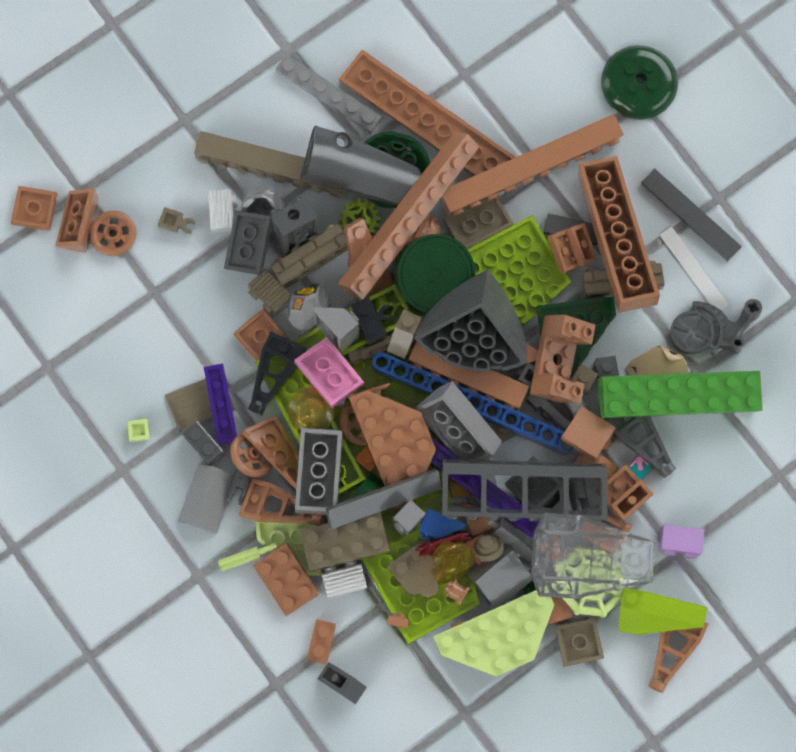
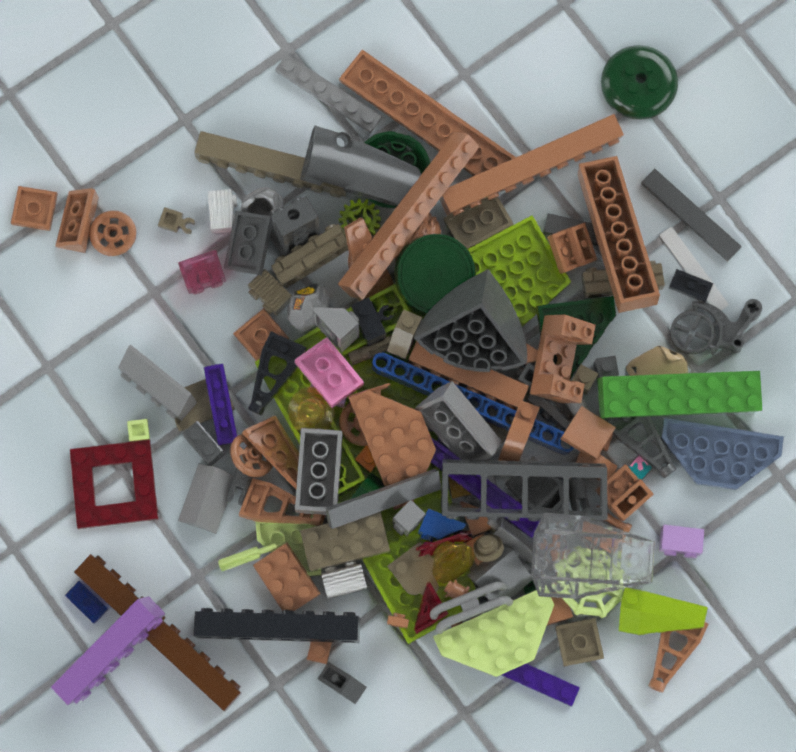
(82, 465): none -> dark red plate
(86, 602): none -> clear blue plate
(108, 651): none -> medium lavender brick
(156, 383): none -> light grey slope
(164, 637): none -> reddish brown brick
(202, 272): none -> clear pink slope
(277, 626): none -> black brick
(429, 601): none -> dark red tile
(470, 605): none -> light grey piece
(519, 432): none -> nougat arch
(544, 683): none -> dark purple plate
(690, 285): none -> black plate
(720, 454): none -> sand blue plate

